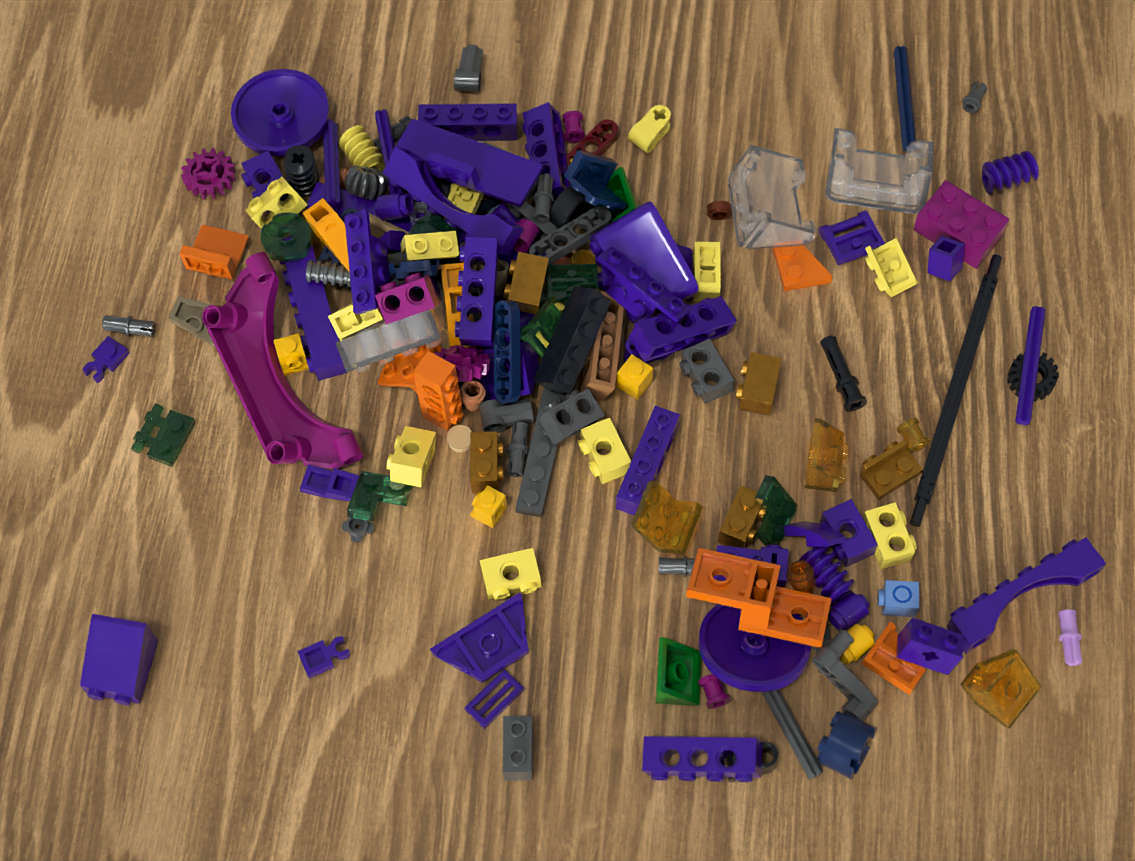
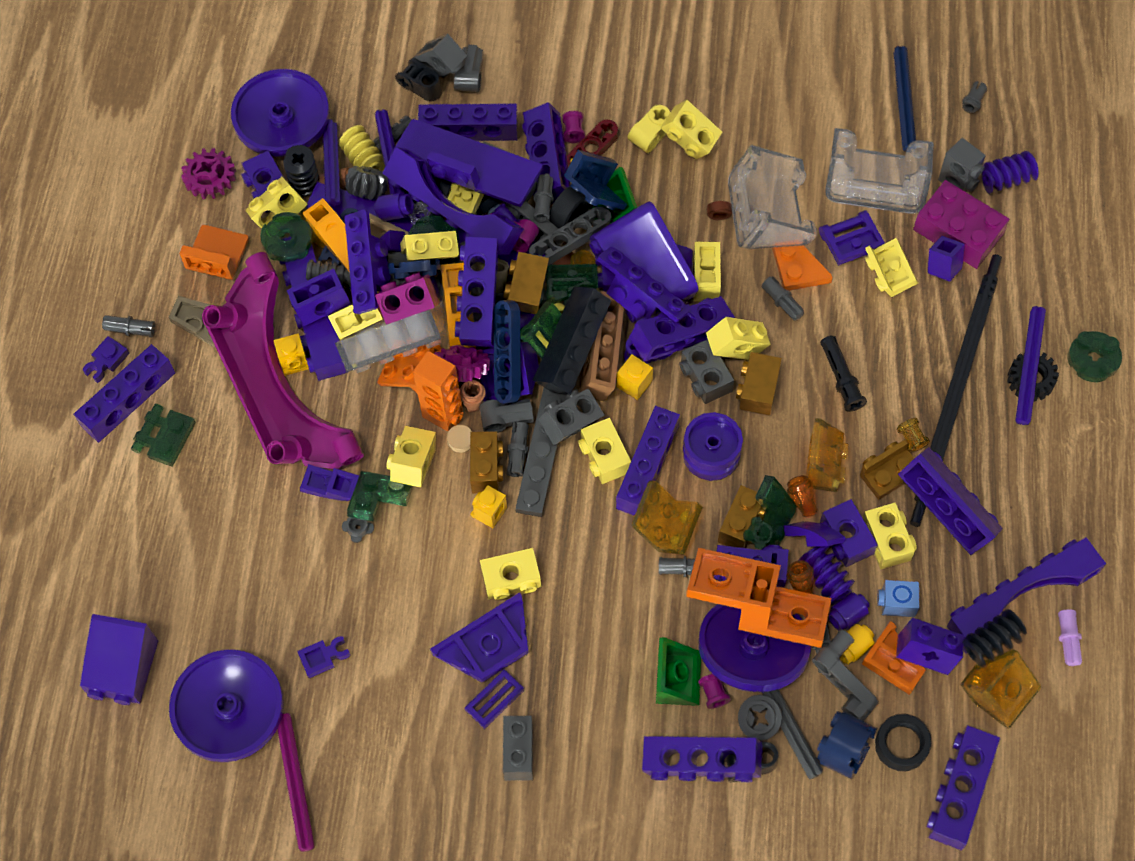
(124, 393): none -> dark purple brick
(226, 705): none -> dark purple dish
(295, 784): none -> magenta axle
(318, 297): none -> dark purple brick
(420, 80): none -> black piece
(442, 55): none -> dark grey brick
(694, 127): none -> light yellow brick
(712, 446): none -> dark purple wheel
(737, 338): none -> light yellow brick
(747, 717): none -> dark grey gear
(764, 536): none -> clear green plate
(782, 298): none -> dark grey axle
(802, 494): none -> clear orange cone
(915, 725): none -> black tyre
(950, 501): none -> dark purple slope
(962, 166): none -> dark grey brick
(983, 748): none -> dark purple brick
(993, 636): none -> black piece
(1103, 345): none -> clear green plate

